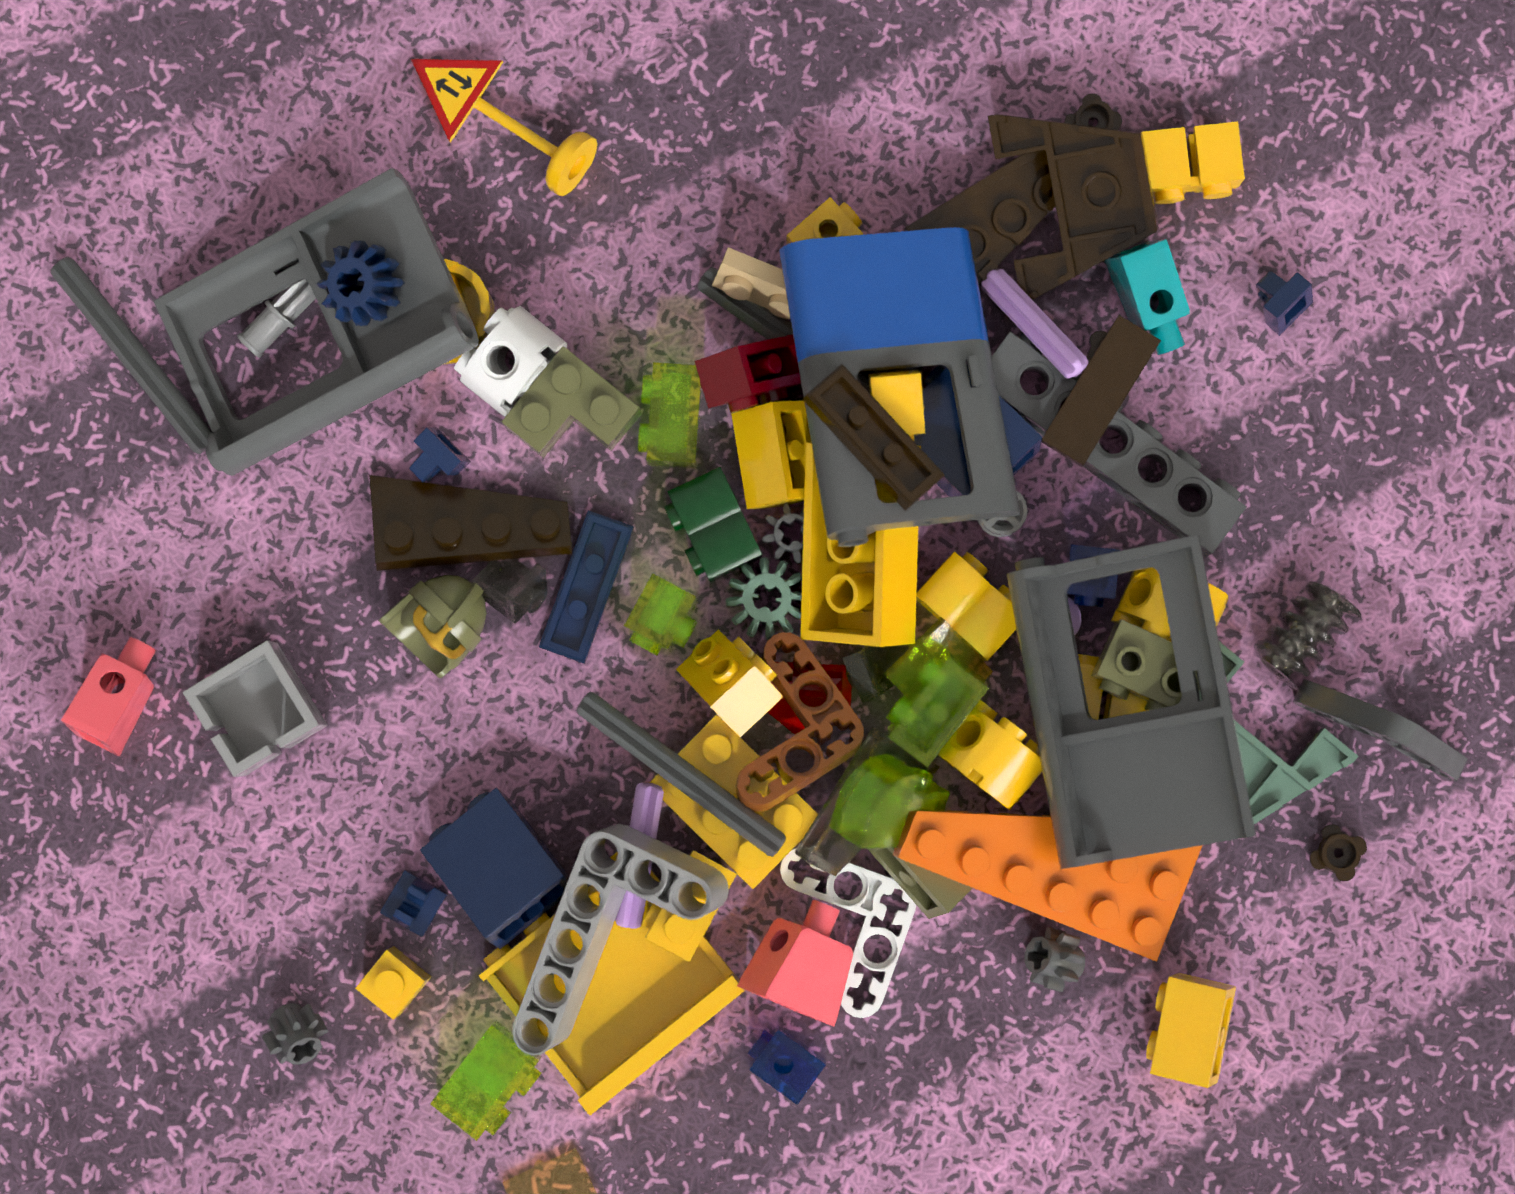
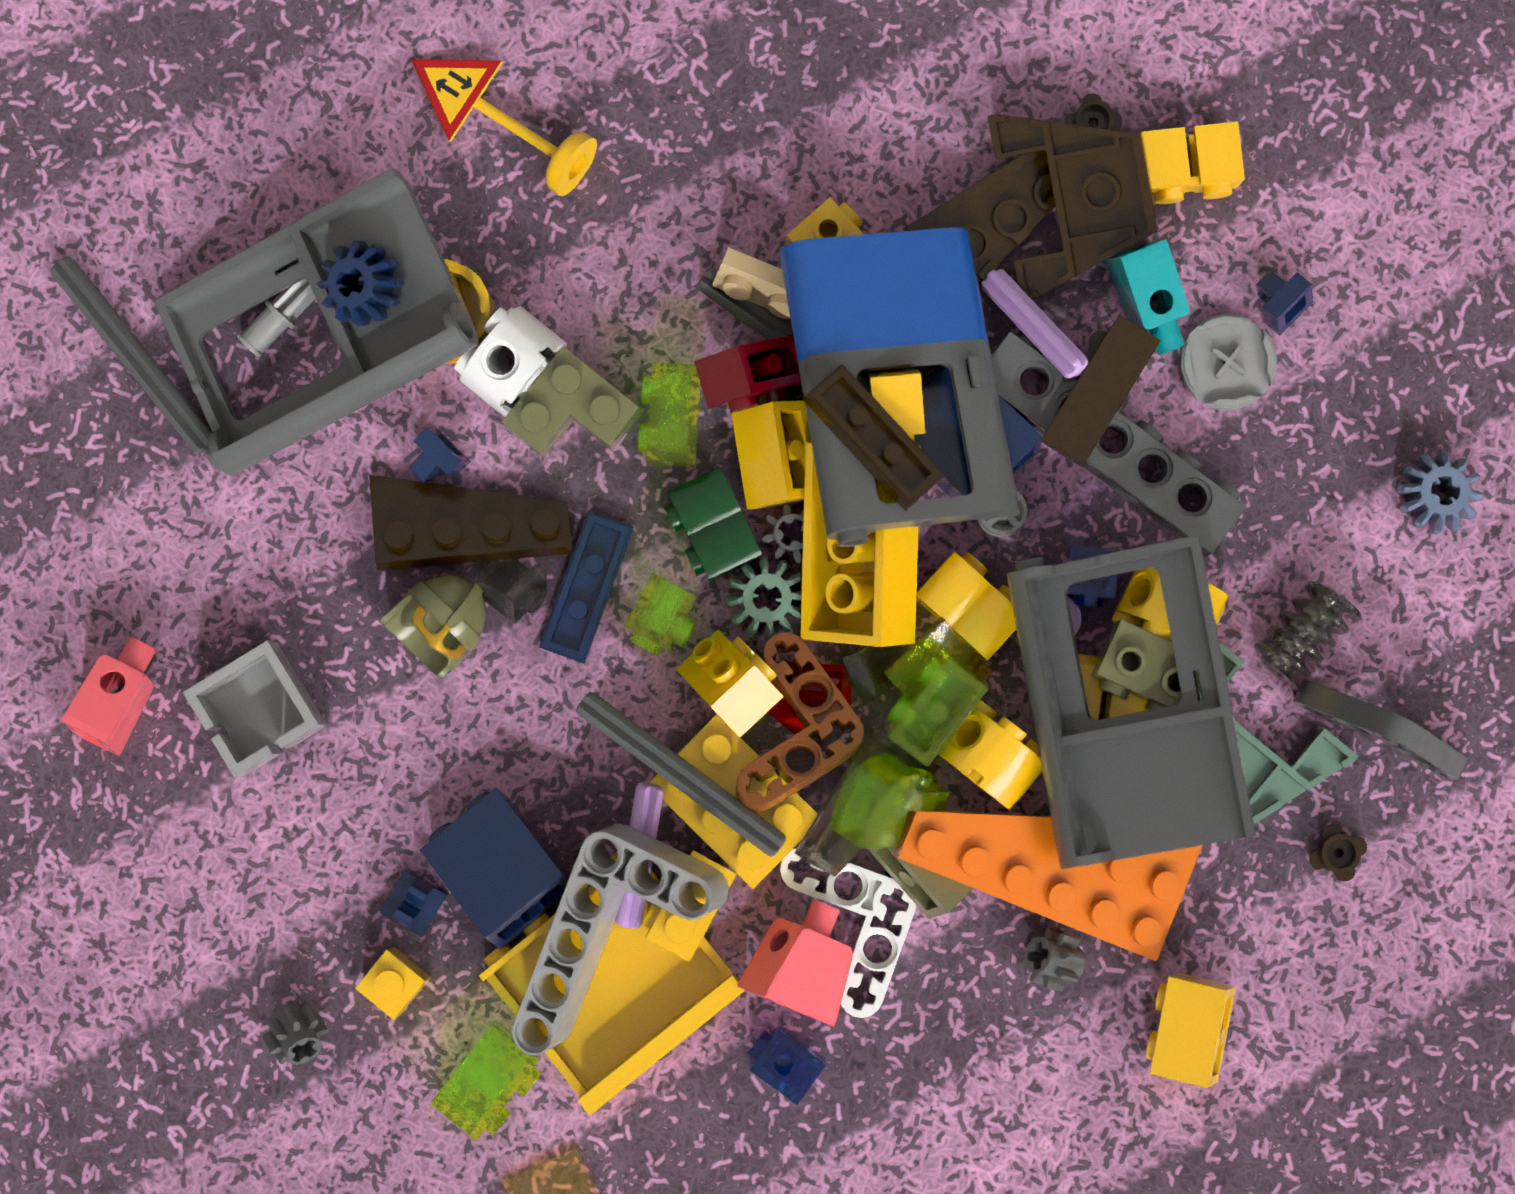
(1228, 362): none -> light grey tile
(1429, 505): none -> sand blue gear

